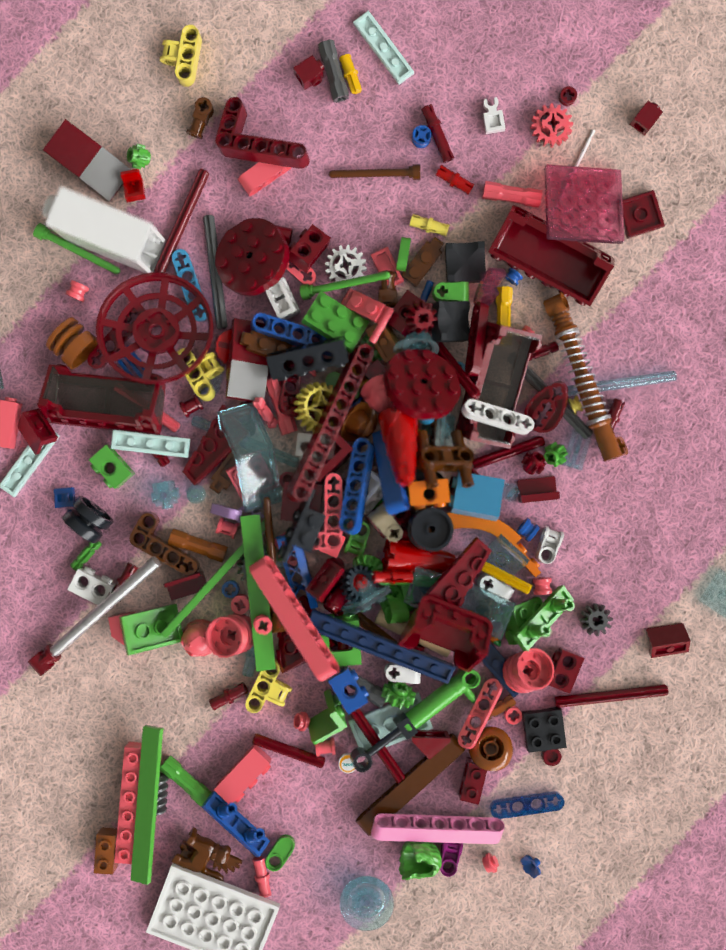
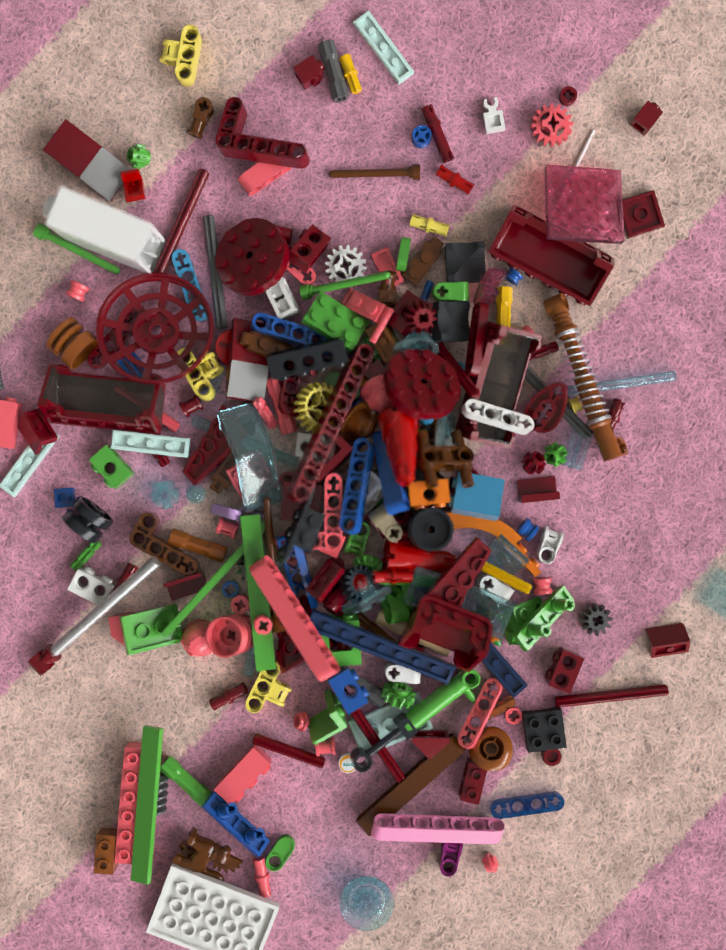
(419, 860): bright green hair -> none
(507, 453): dark red axle -> none
(510, 491): clear light blue plate -> none
(524, 196): coral axle -> none
(531, 866): blue plant -> none
(537, 671): coral wheel -> none

